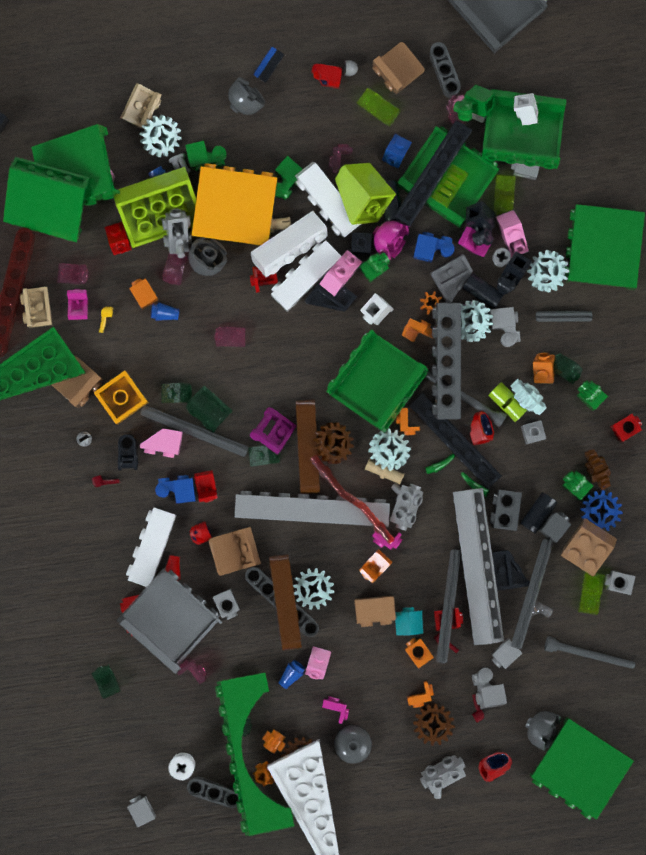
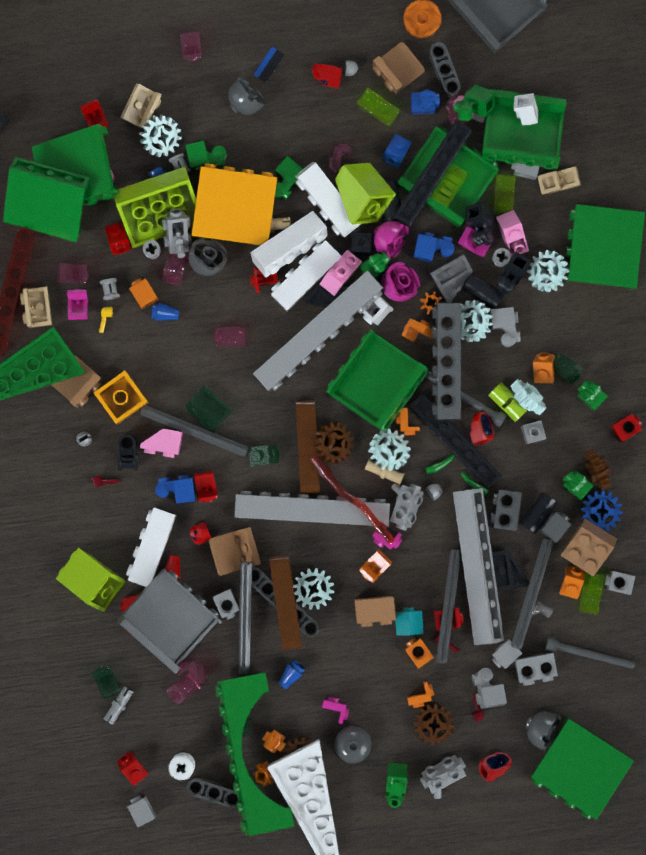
(90, 580): none -> lime slope
(94, 114): none -> red bracket
(107, 294): none -> light grey bush
(118, 705): none -> light grey pin
(132, 768): none -> red bracket
(146, 247): none -> light grey bush
(176, 393): clear green bracket -> none
(183, 689): none -> clear pink bracket
(191, 45): none -> clear pink bracket
(245, 617): none -> dark grey axle
(278, 434): magenta plate -> none
(317, 663): bright pink bracket -> none
(321, 328): none -> light grey brick
(396, 784): none -> green brick
(399, 282): none -> dark pink cylinder
(422, 18): none -> orange tile
(424, 102): none -> blue brick
(434, 491): none -> light grey hinge
(535, 663): none -> light grey brick
(559, 180): none -> tan slope
(563, 316): dark grey axle -> none
(572, 582): none -> orange bracket

